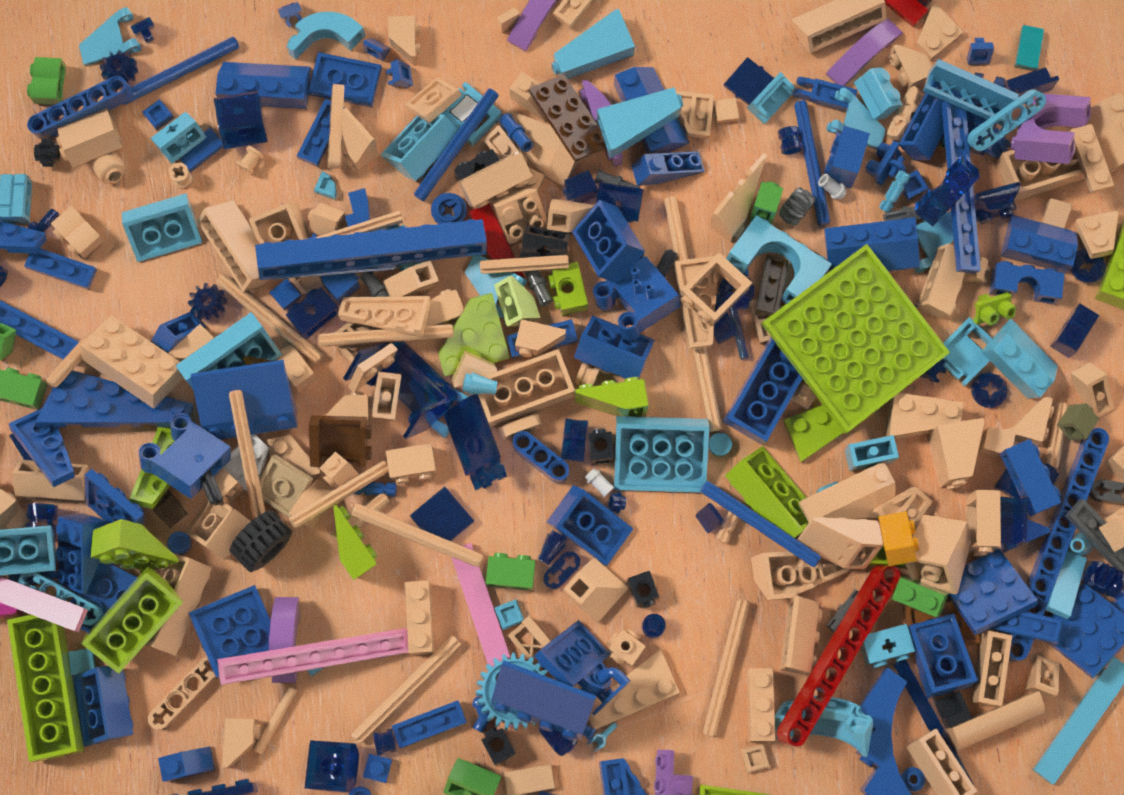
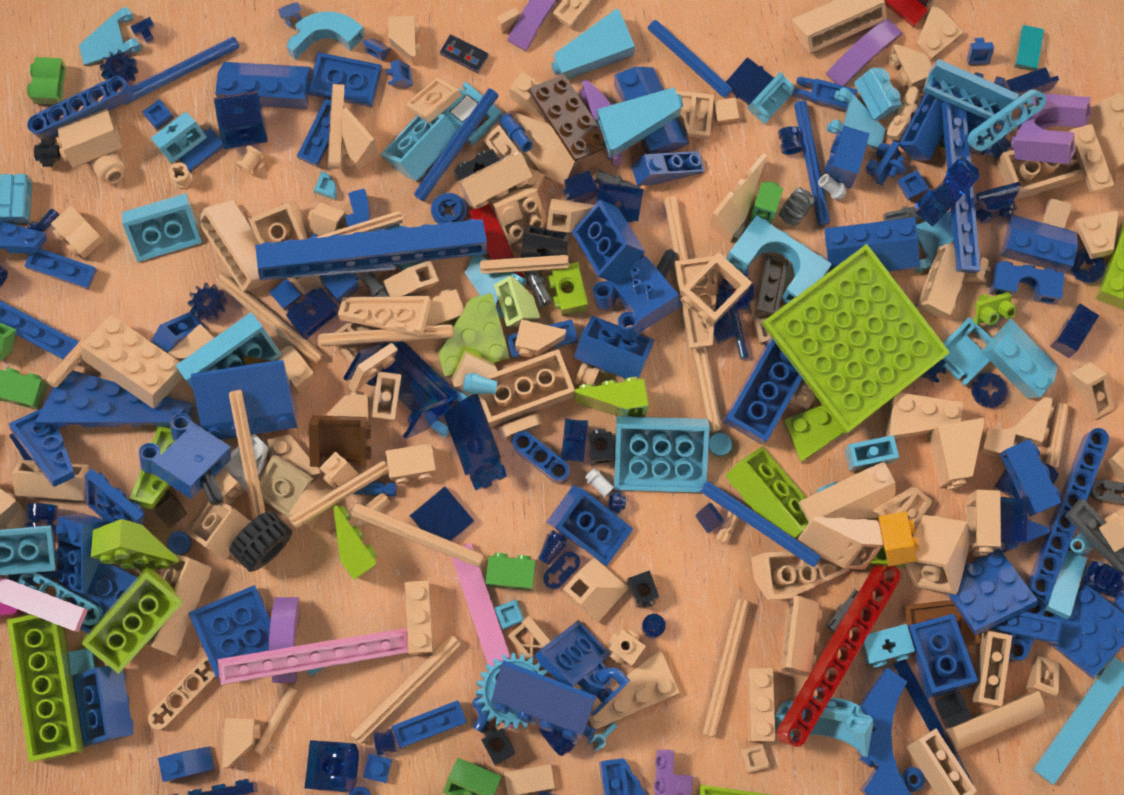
(464, 54): none -> tile
(689, 58): none -> blue axle
(894, 191): medium azure axle -> none
(920, 596): bright green brick -> none
(1078, 421): olive brick -> none

